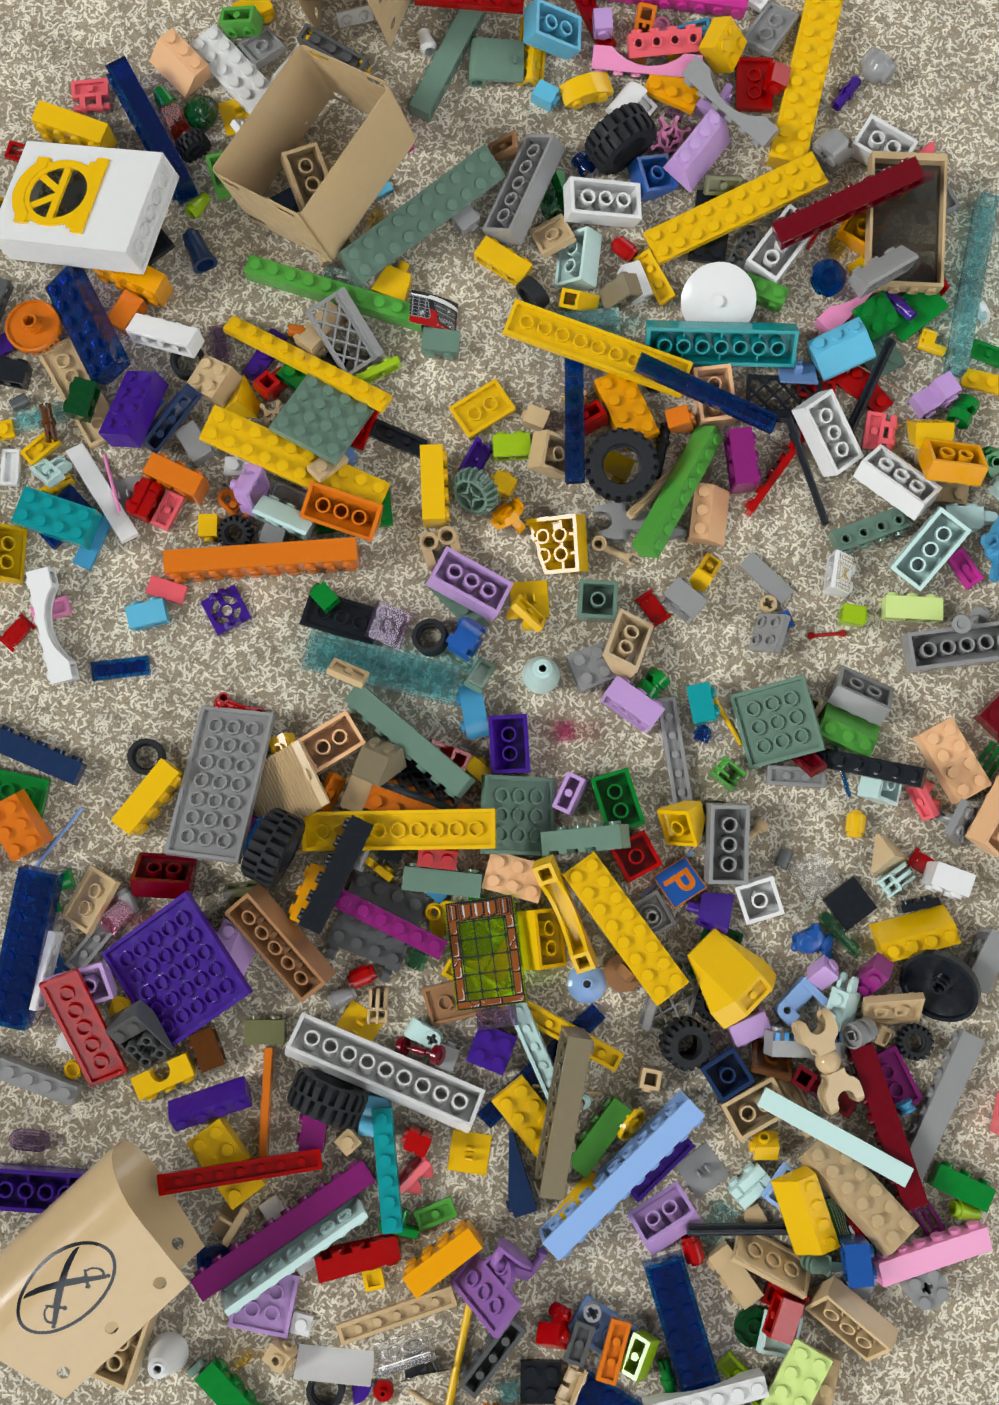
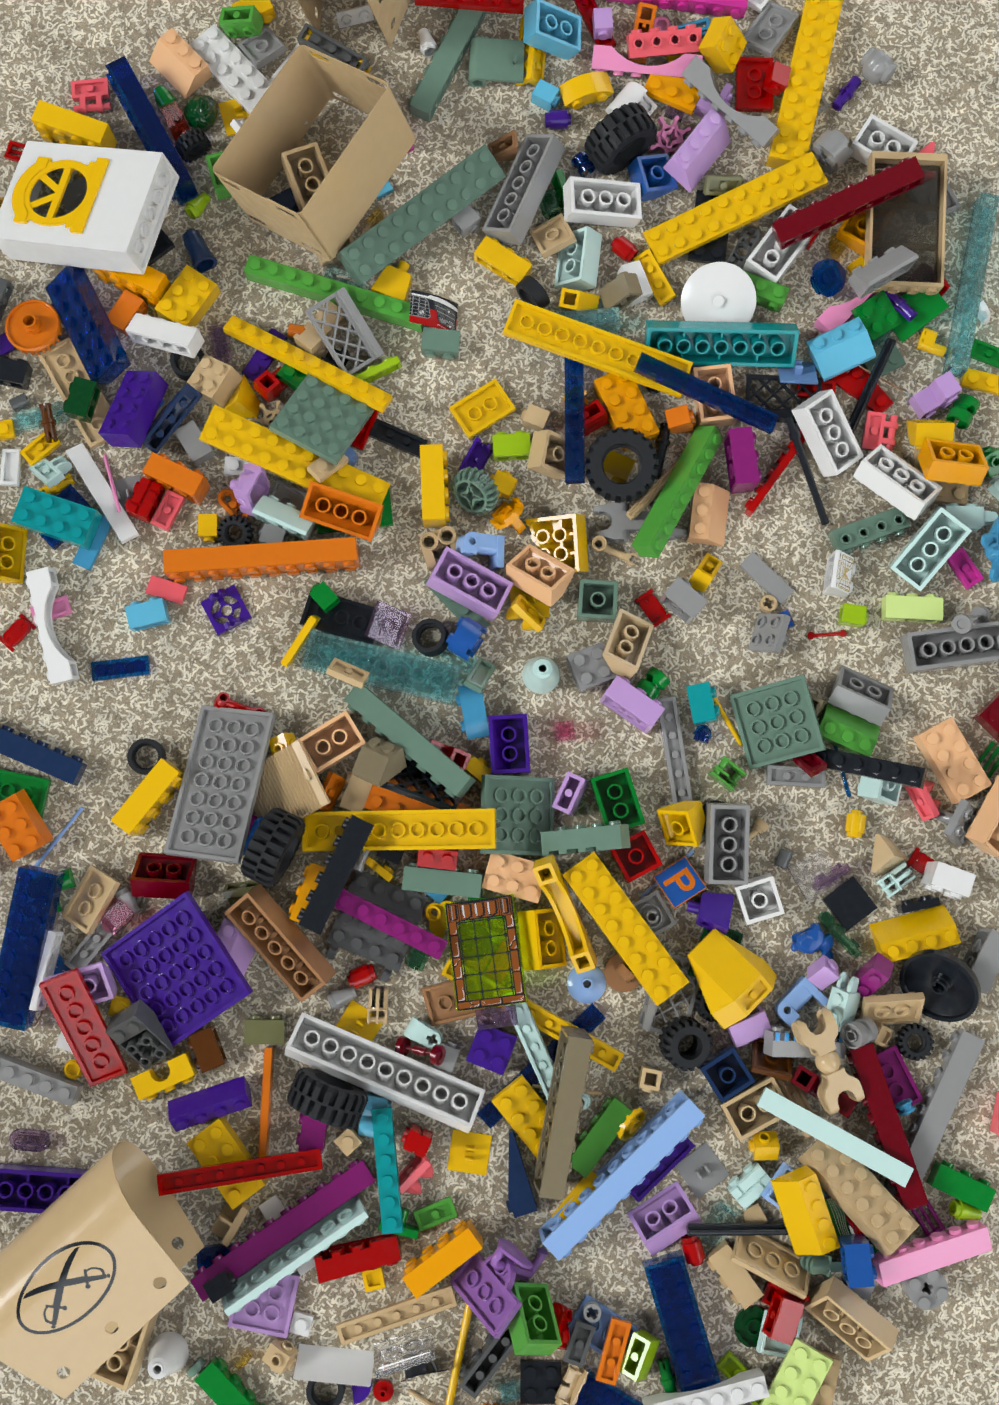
(188, 298): none -> yellow brick
(220, 1285): none -> black brick
(300, 640): none -> yellow tile
(483, 544): none -> light blue piece
(534, 1325): none -> bright green brick
(539, 574): none -> light nougat slope
(557, 119): none -> dark purple brick
(836, 872): none -> clear purple plate

